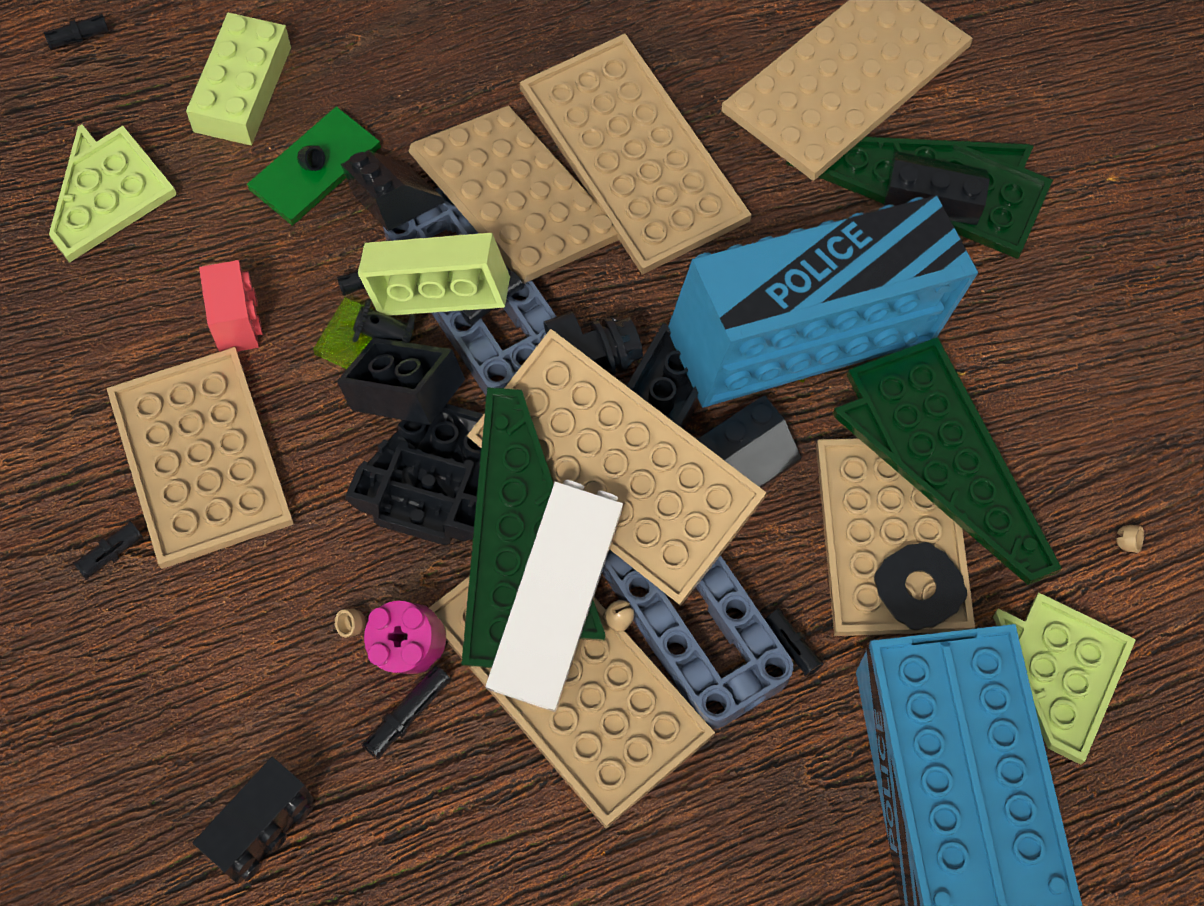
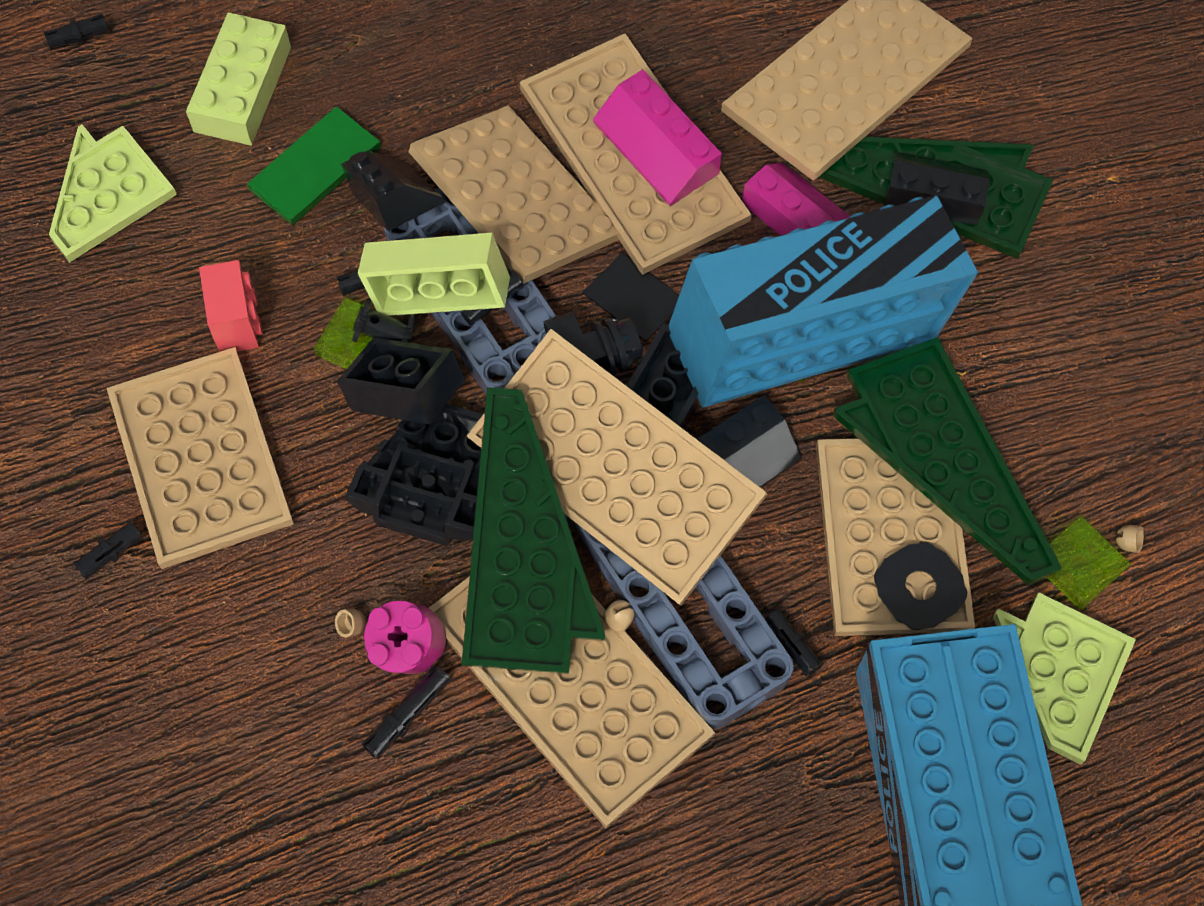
(255, 821): black brick -> none
(311, 158): black hinge -> none
(555, 595): white brick -> none
(628, 293): none -> black window
(658, 138): none -> dark pink slope
(787, 200): none -> dark pink slope
(1086, 562): none -> clear neon green plate

